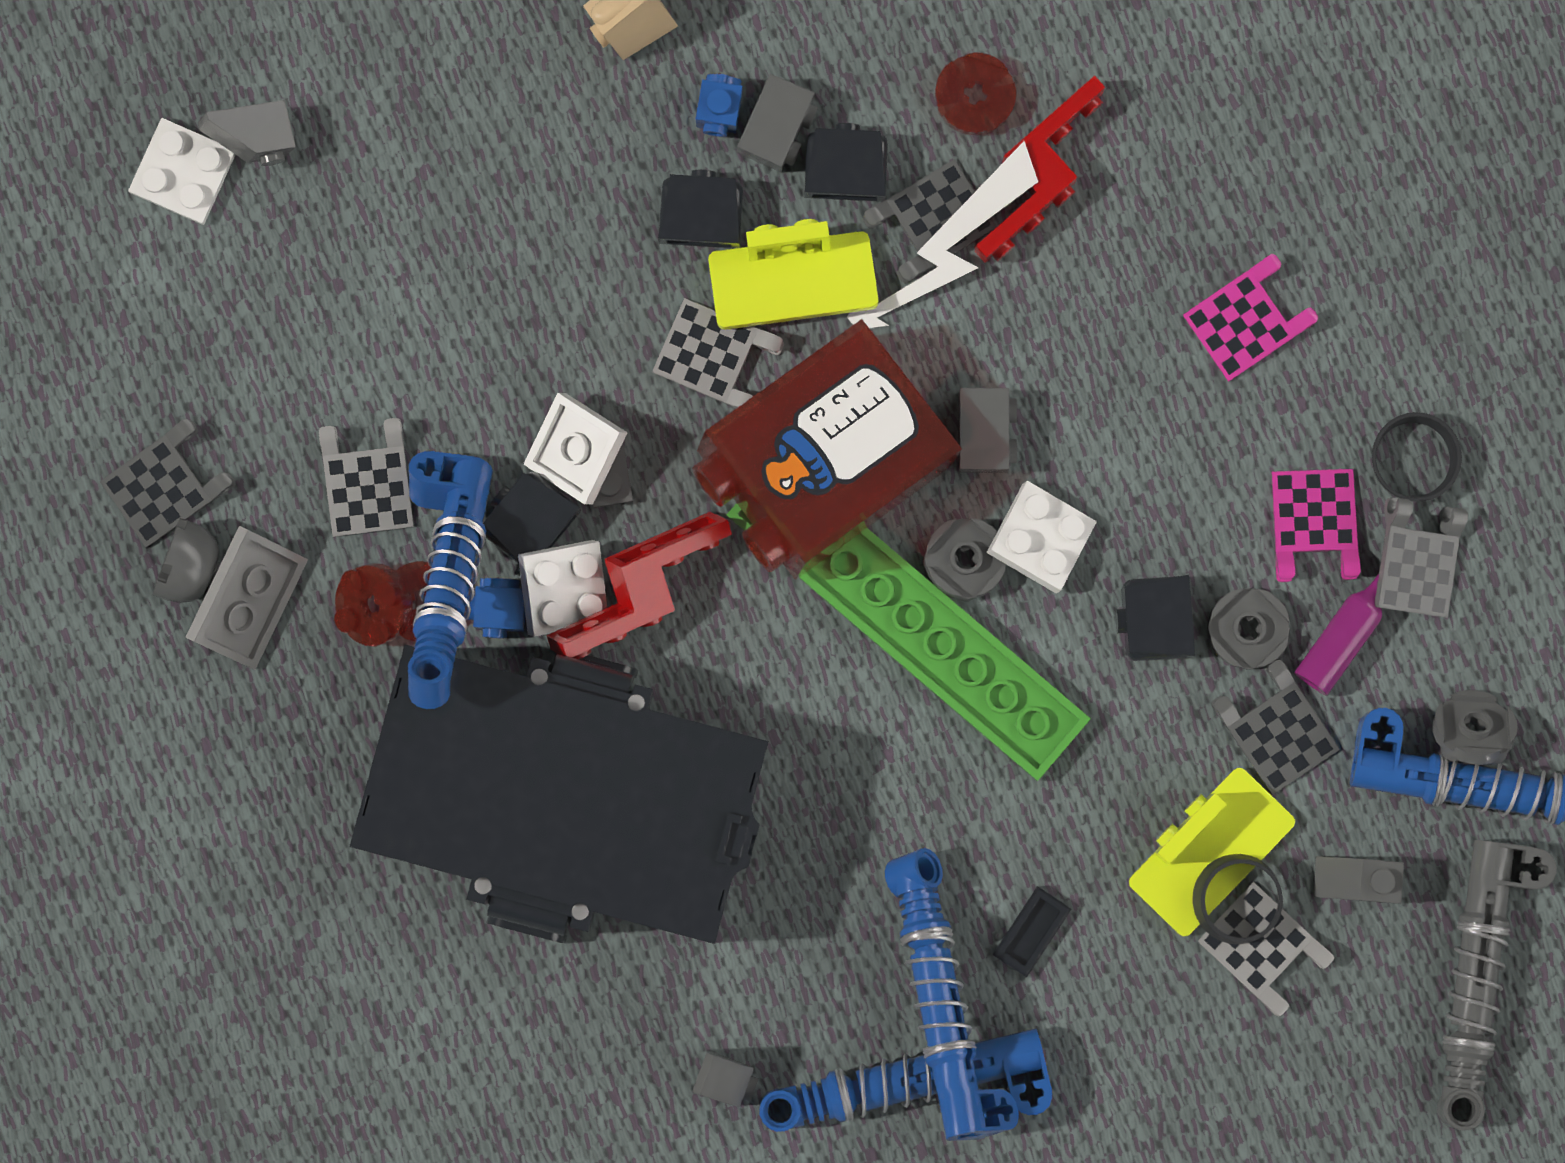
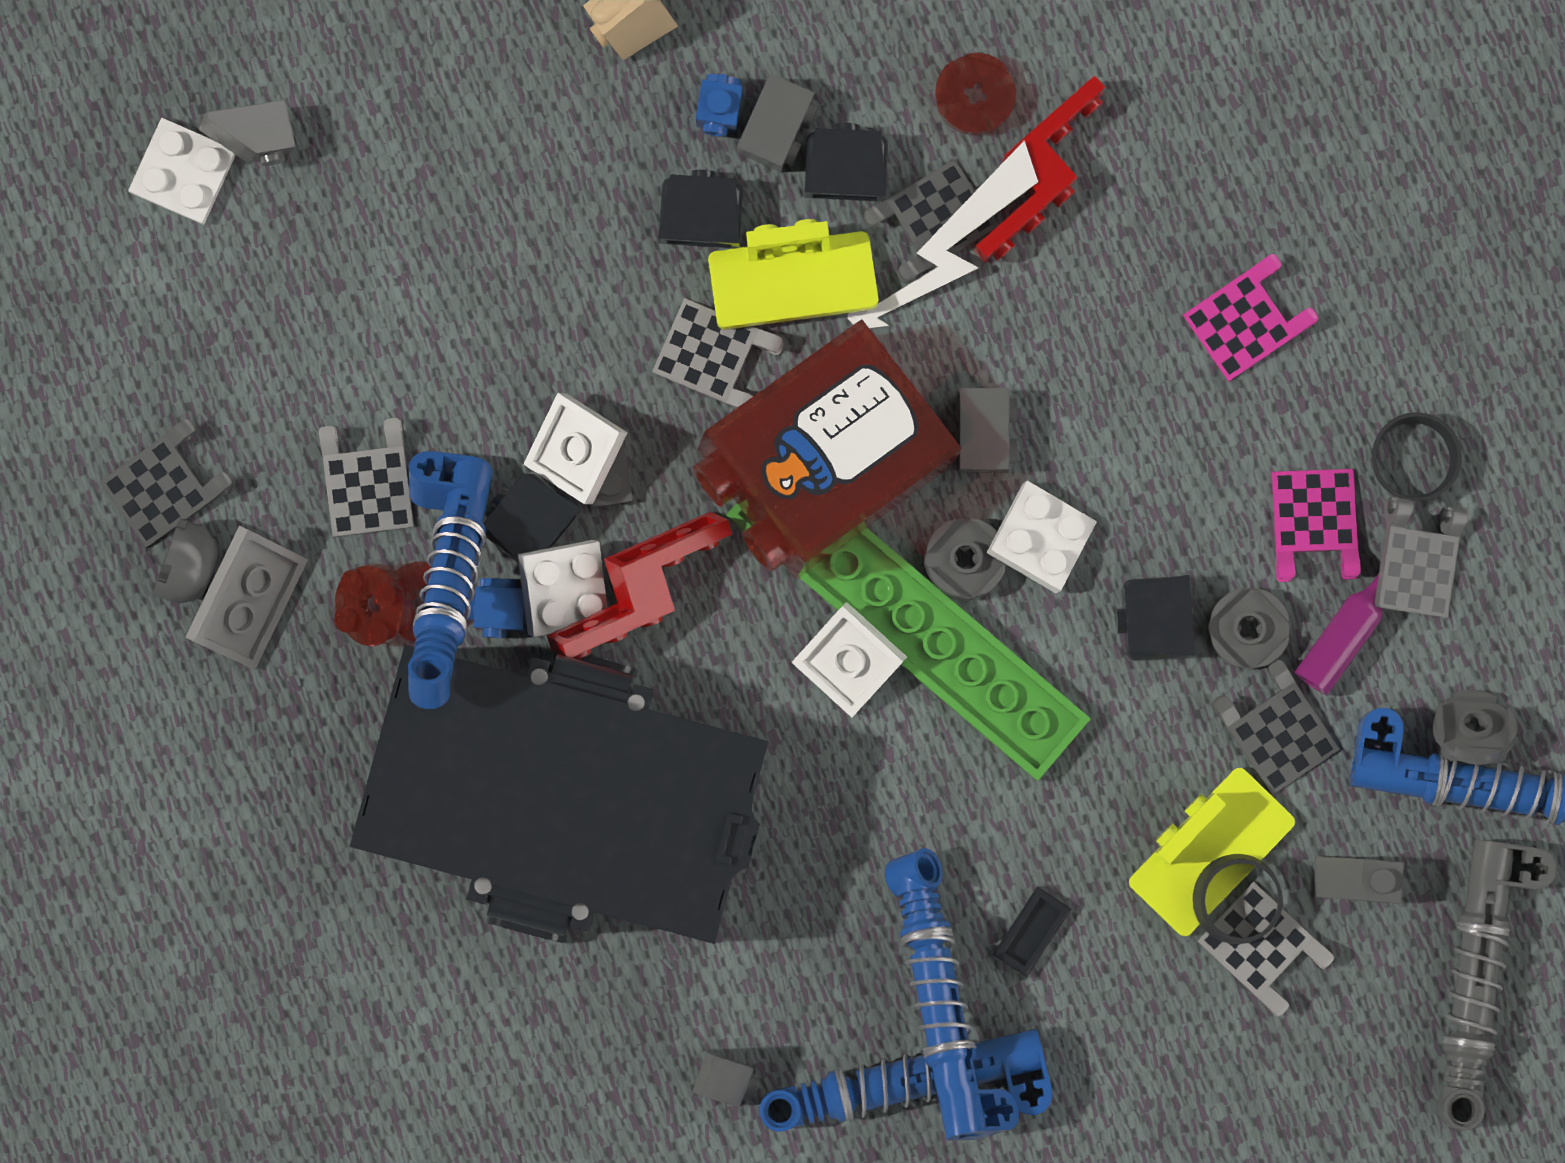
(849, 659): none -> white plate

